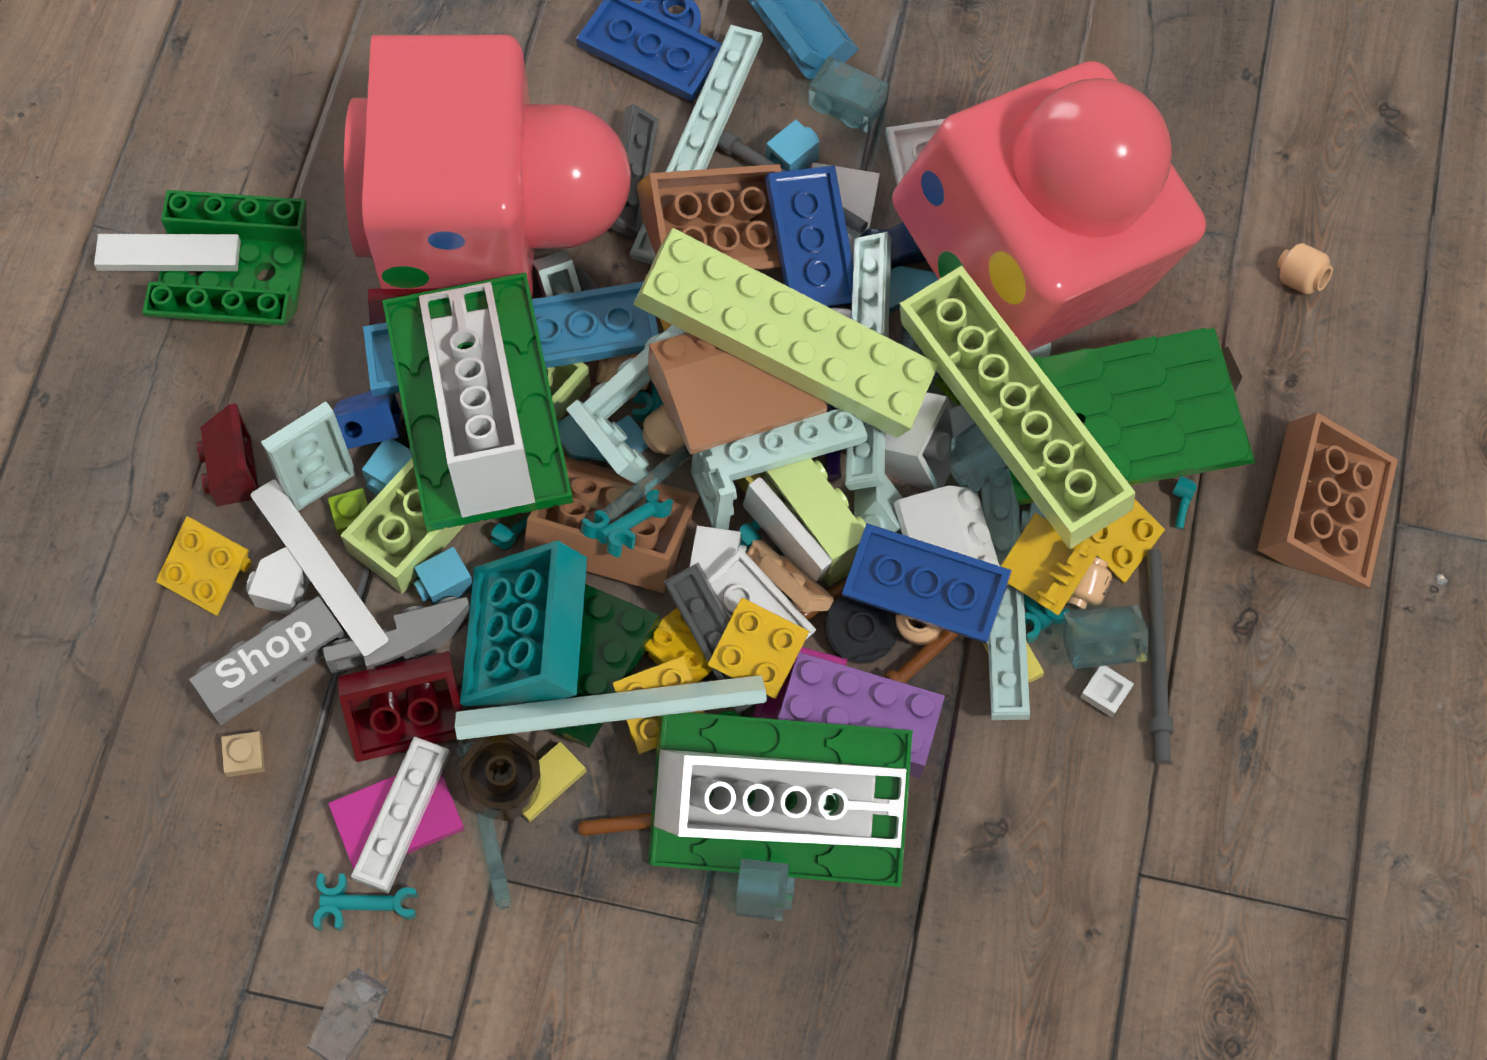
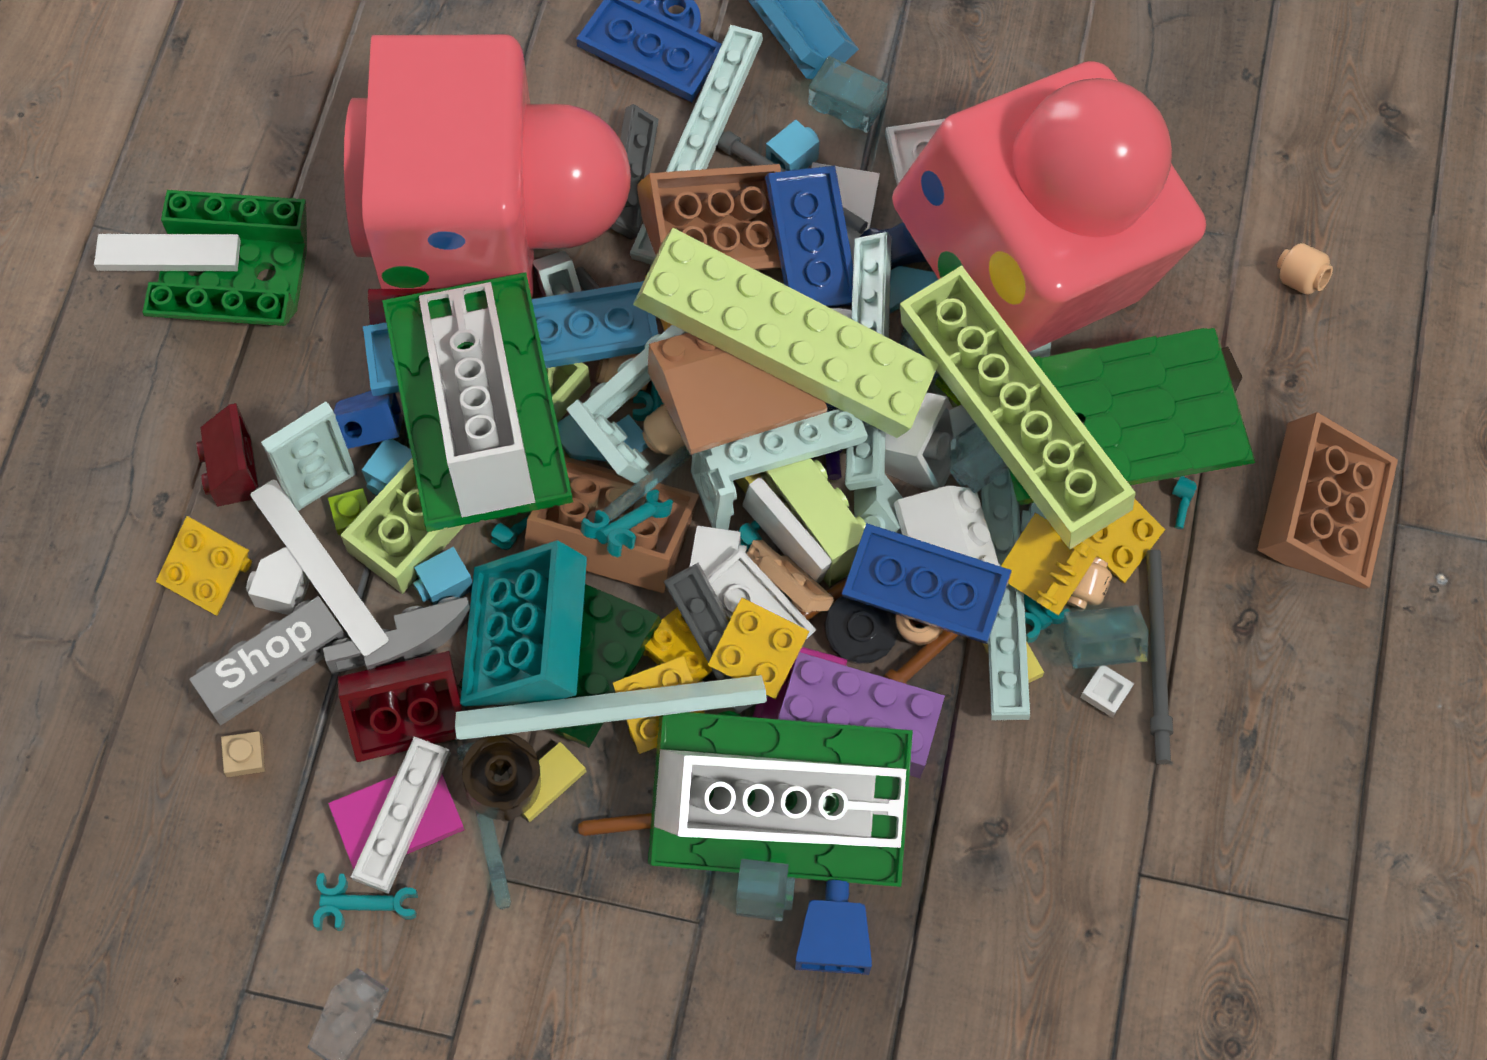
(835, 934): none -> blue torso

